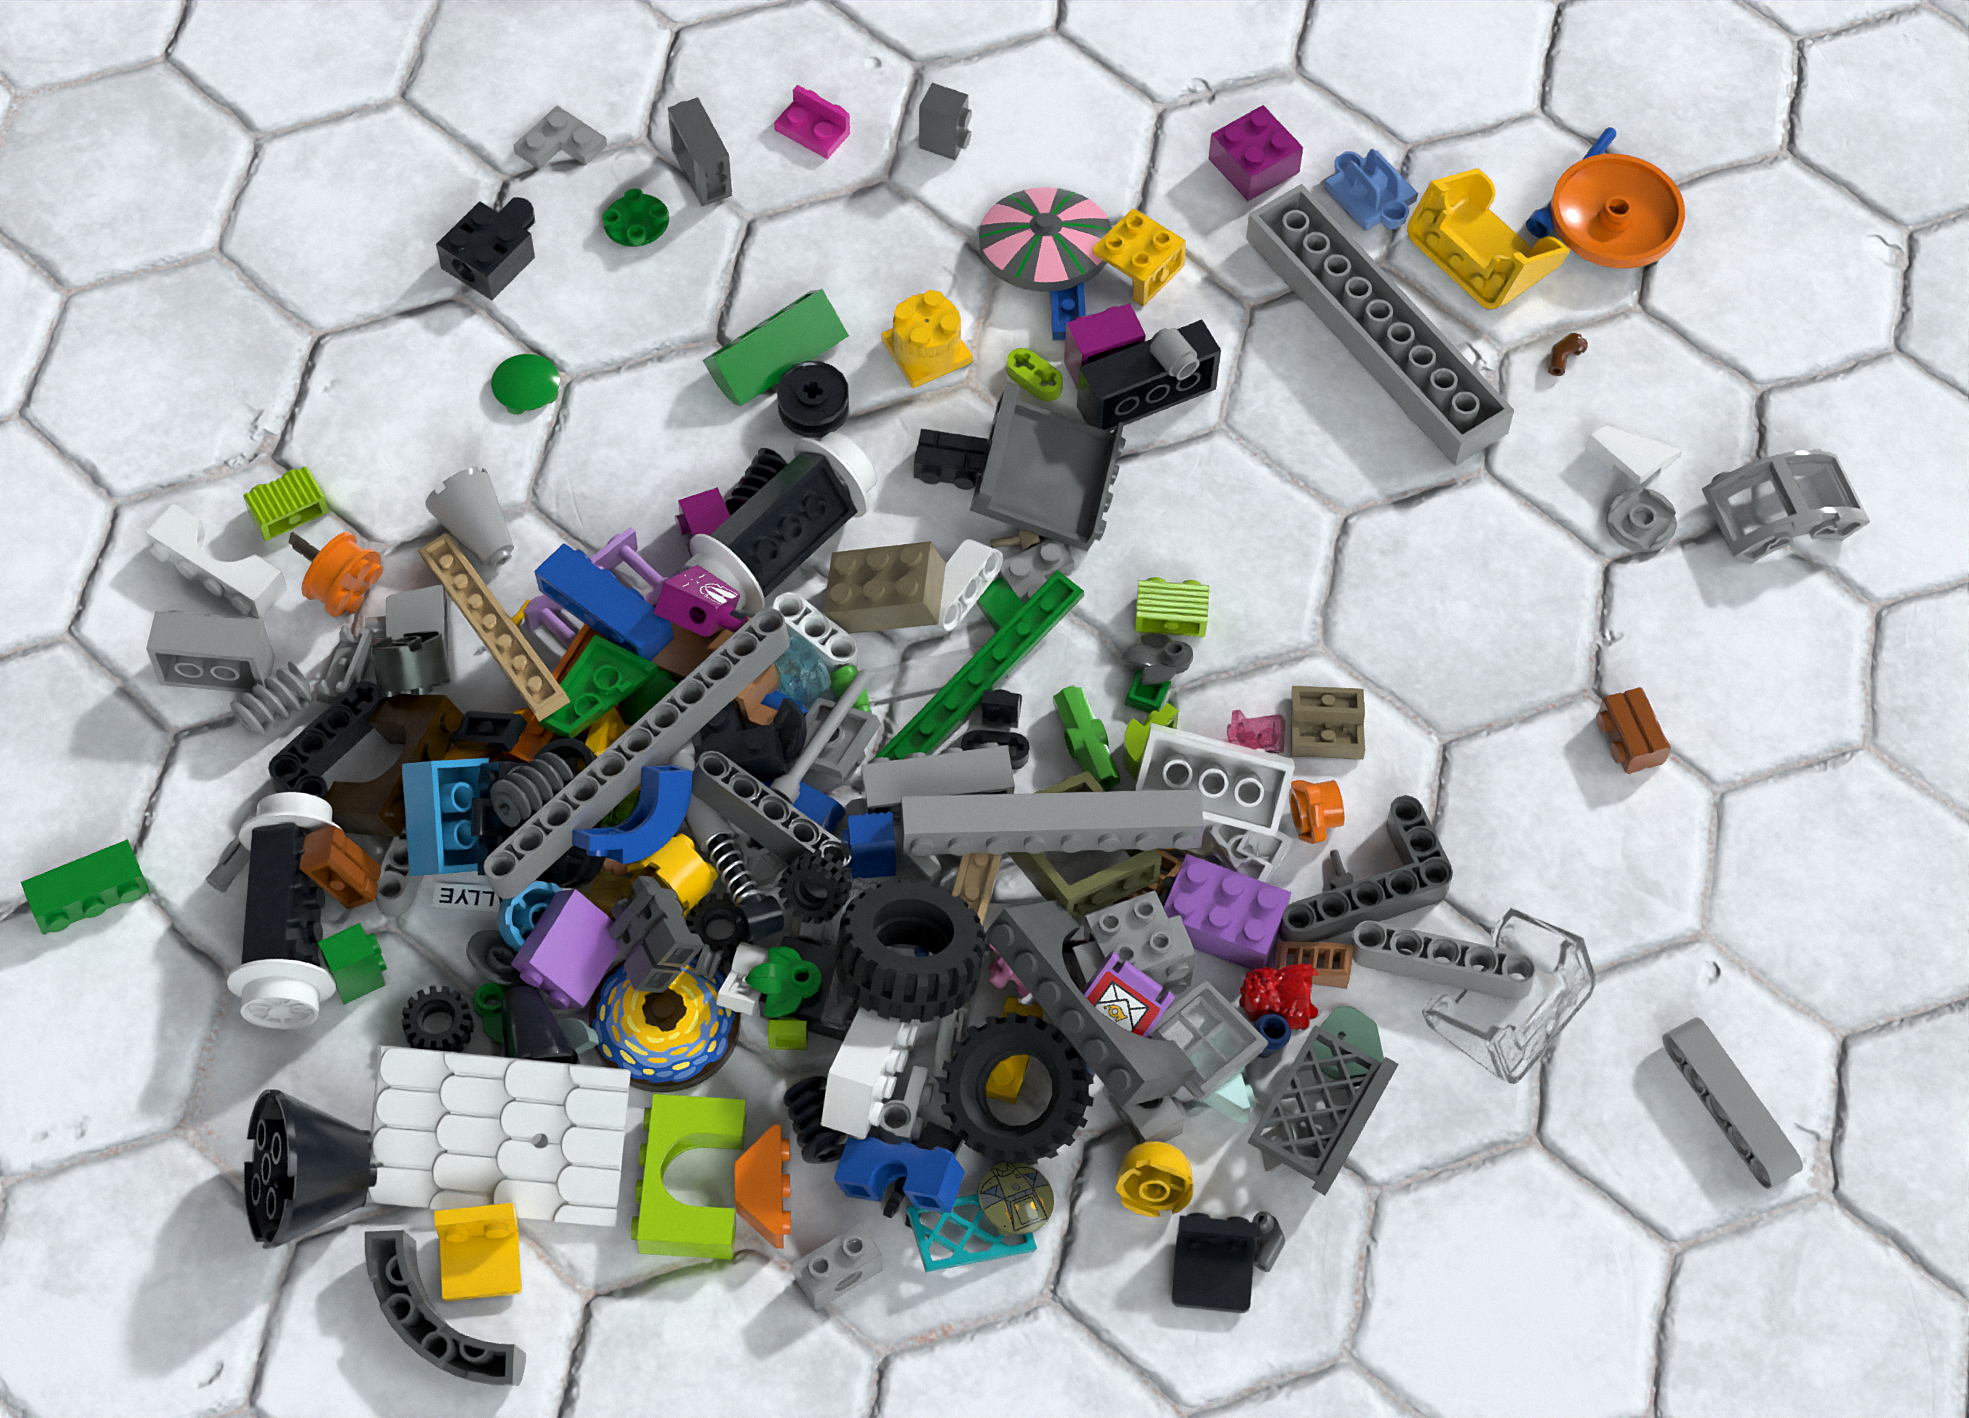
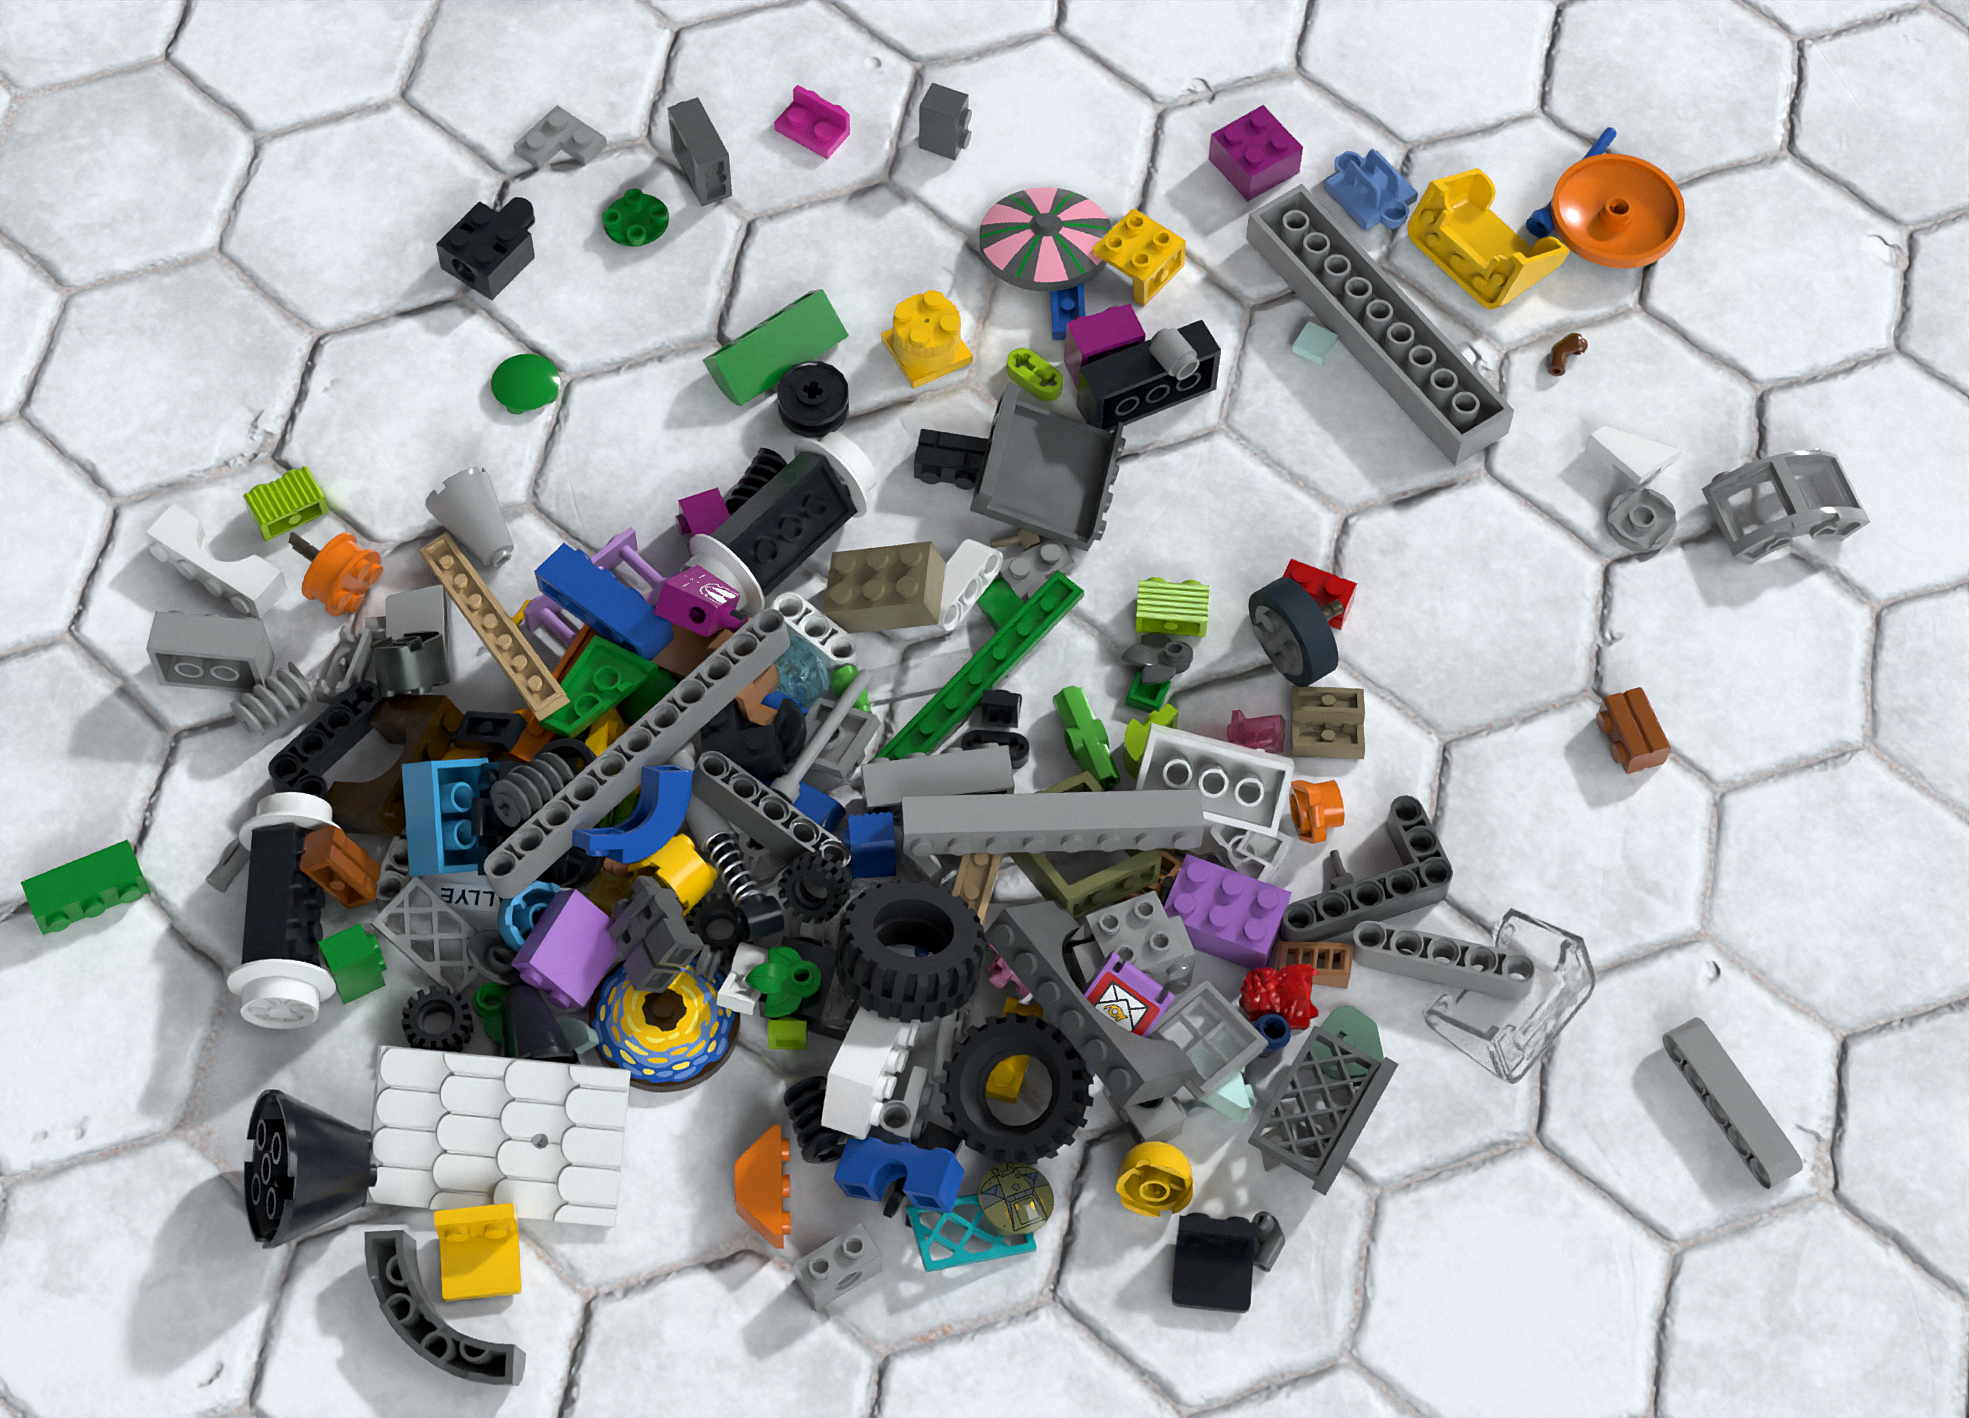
(403, 942): none -> light grey window
(675, 1127): lime arch -> none
(1295, 631): none -> black wheel
(1315, 343): none -> light aqua tile
(1323, 588): none -> red brick

